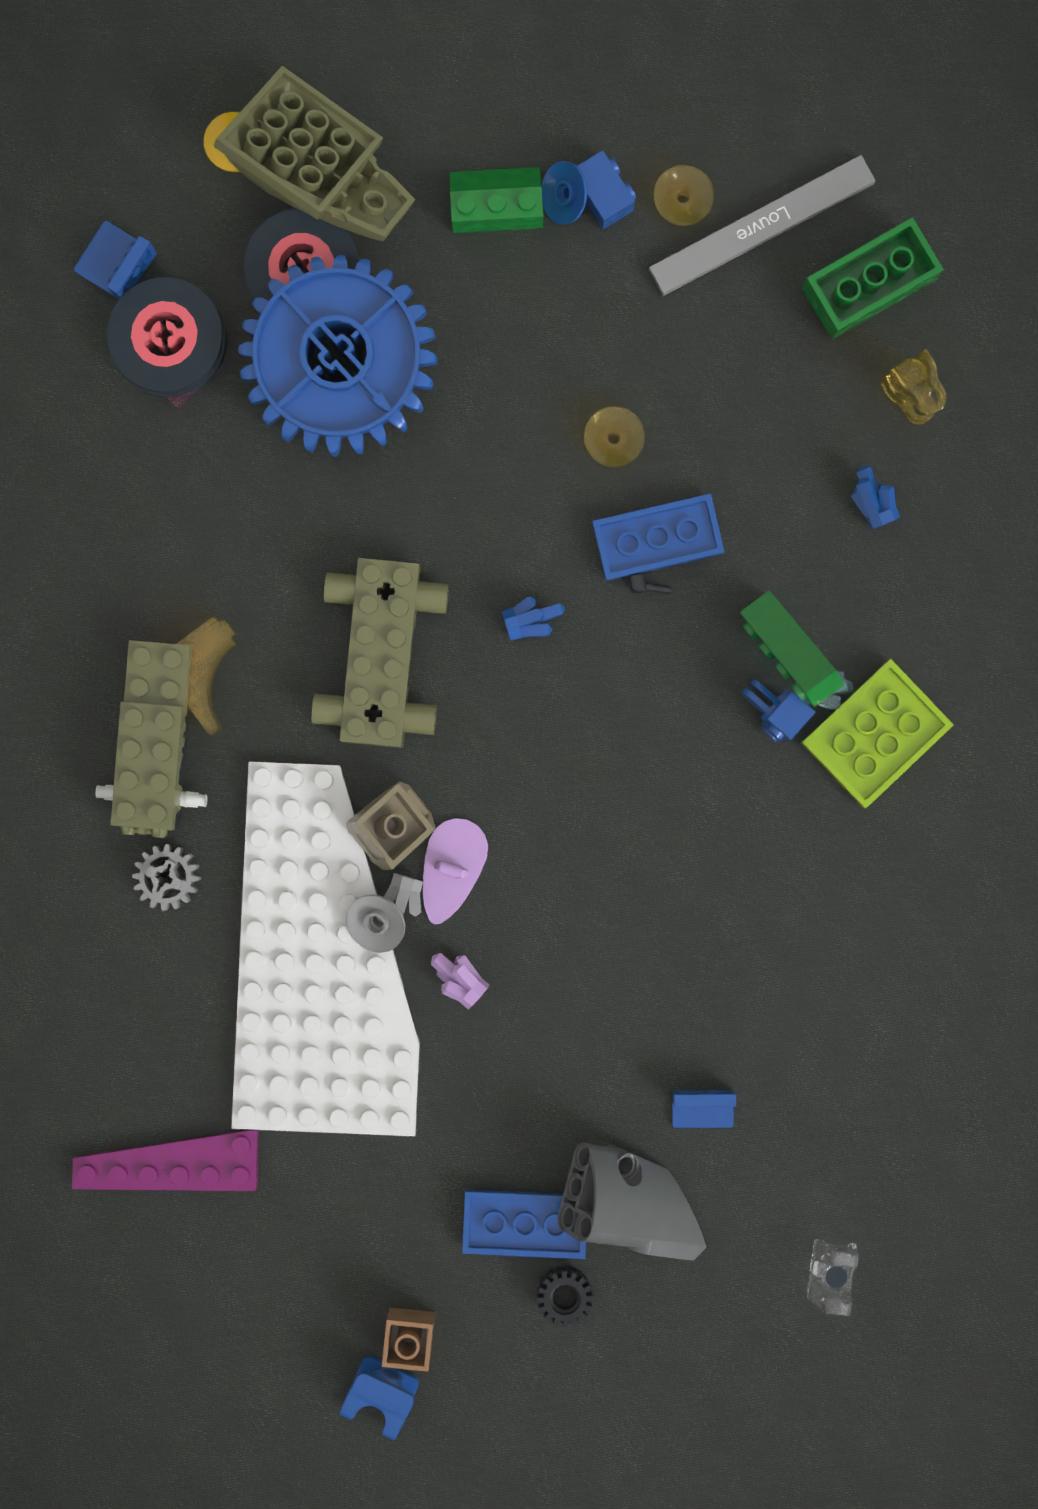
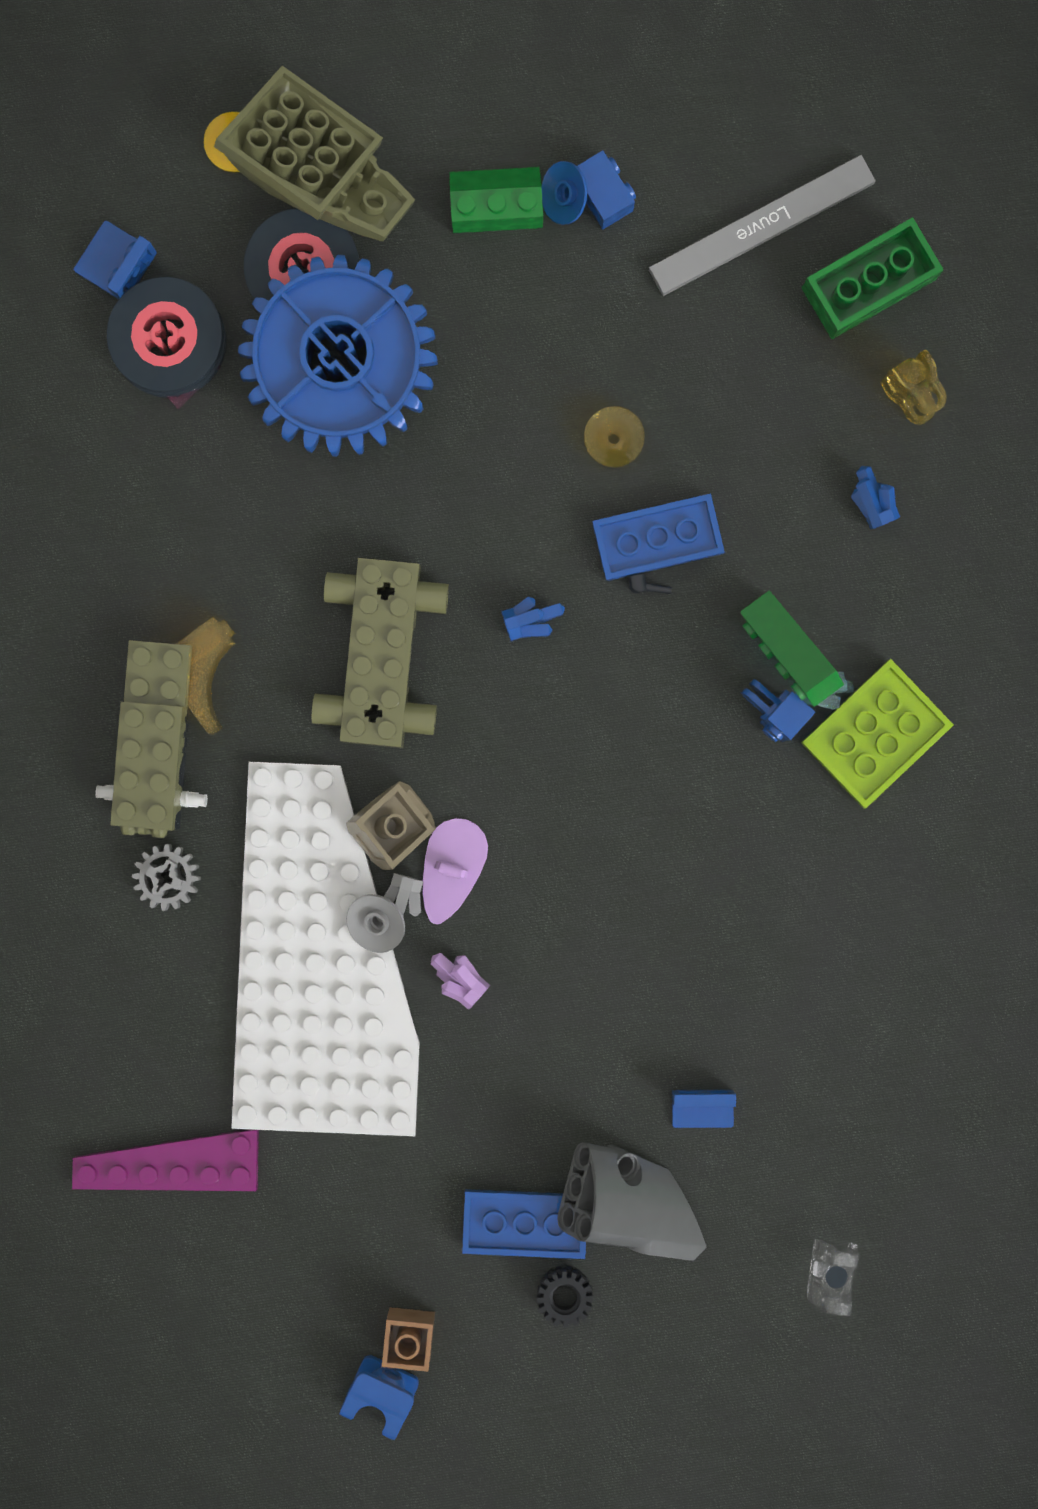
(683, 181): clear yellow dish -> none

